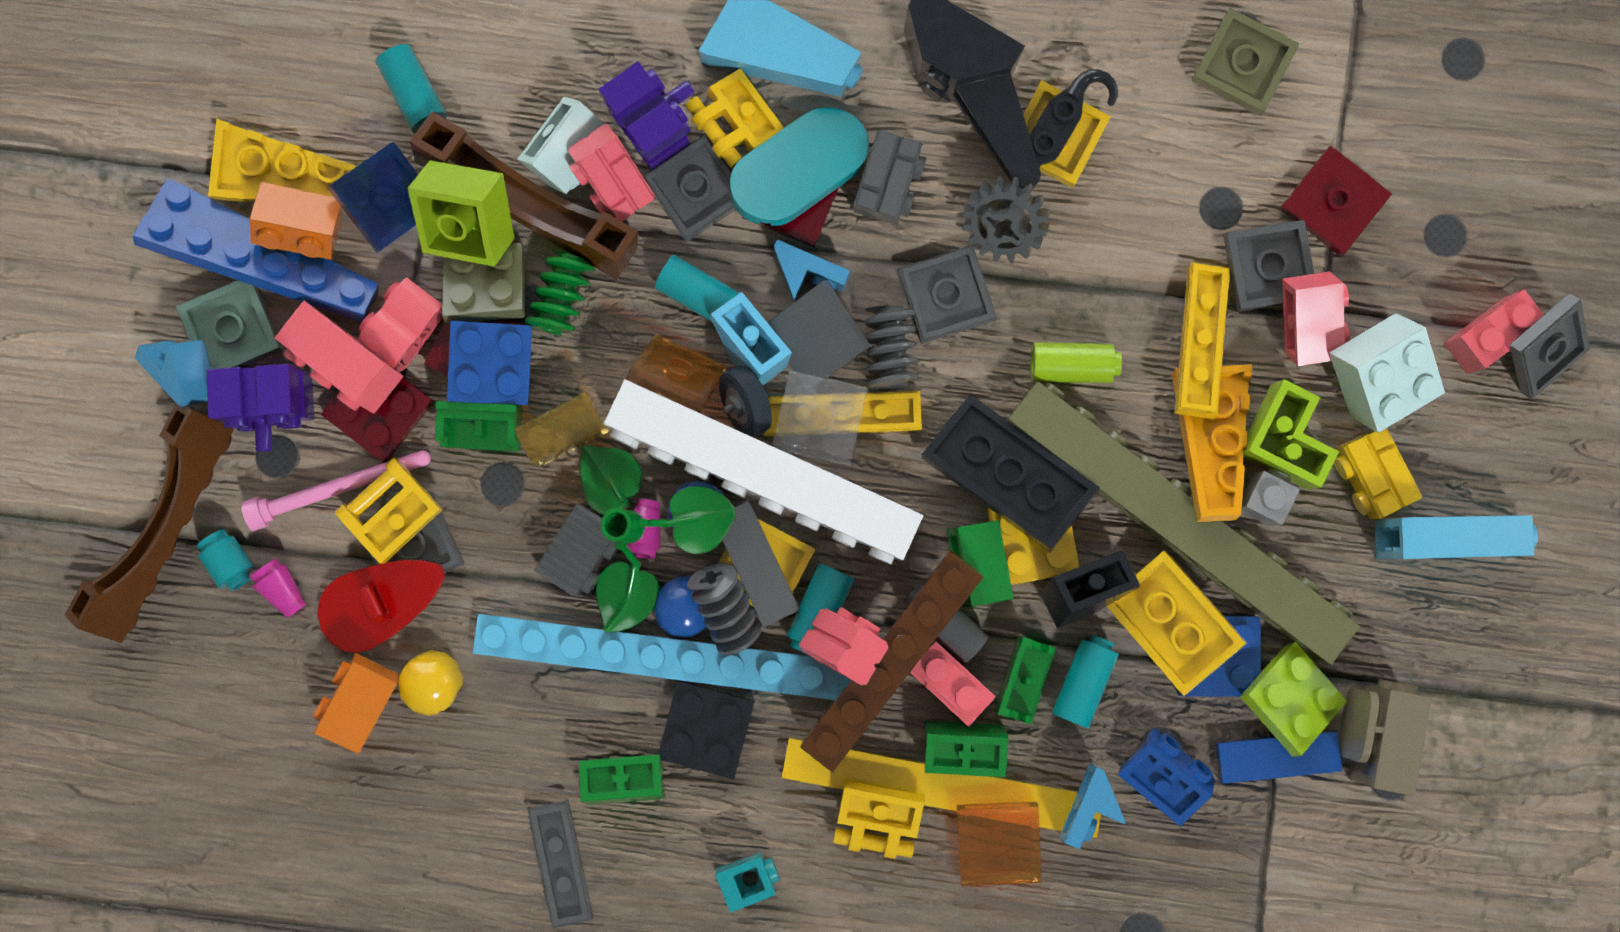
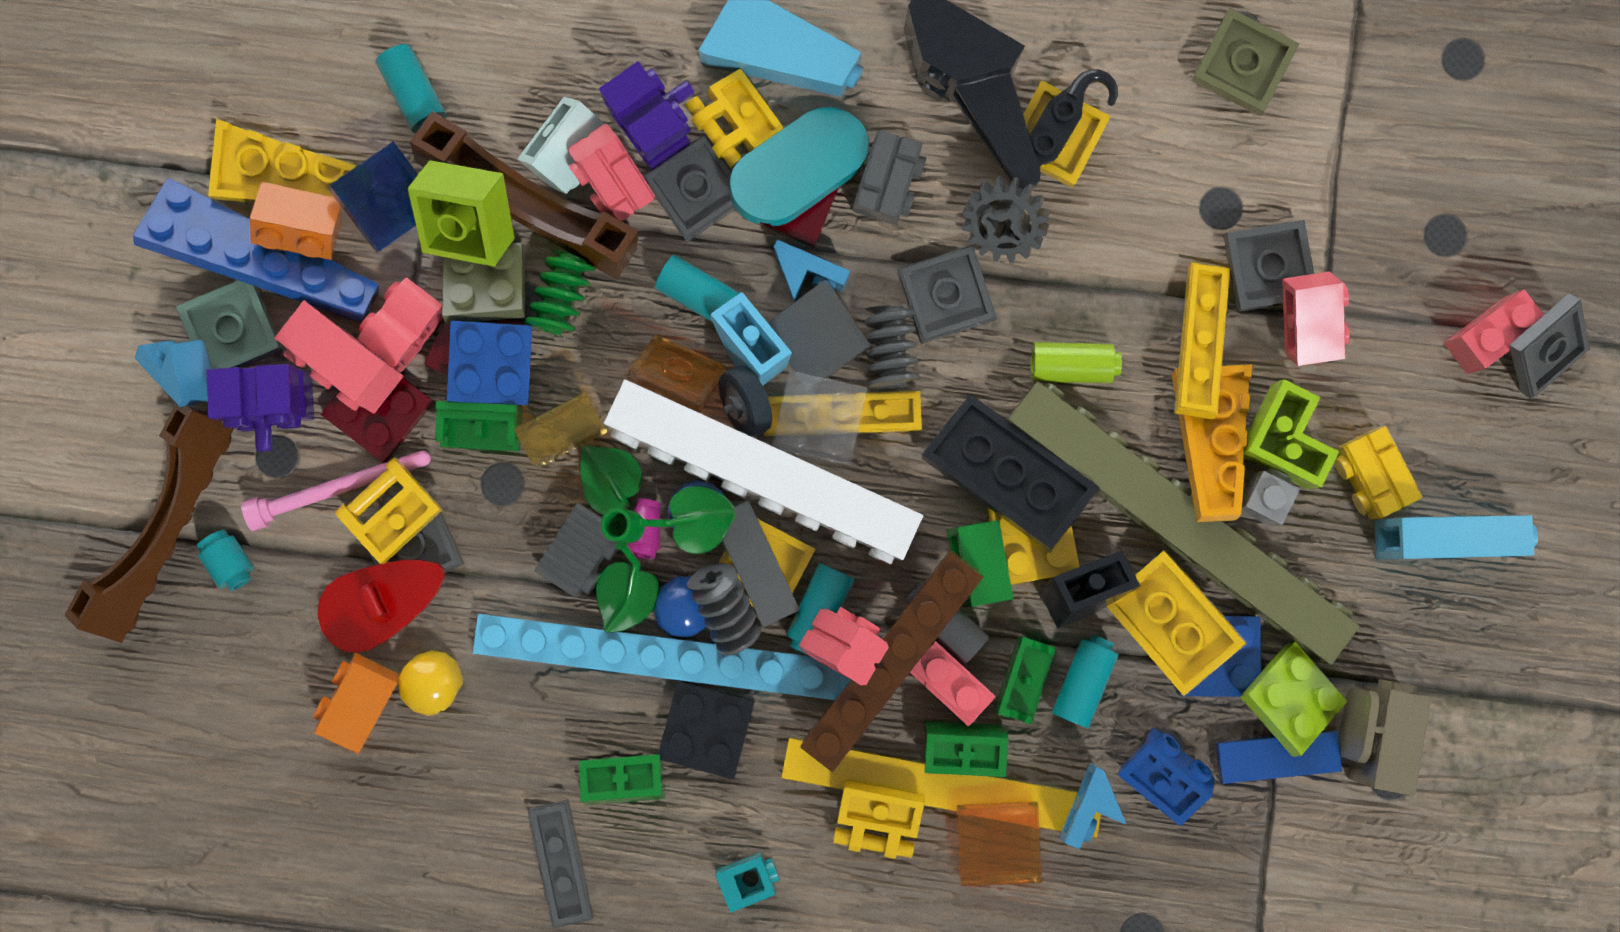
(278, 587): dark pink cone -> none
(1335, 201): dark red plate -> none
(1387, 372): light aqua brick -> none

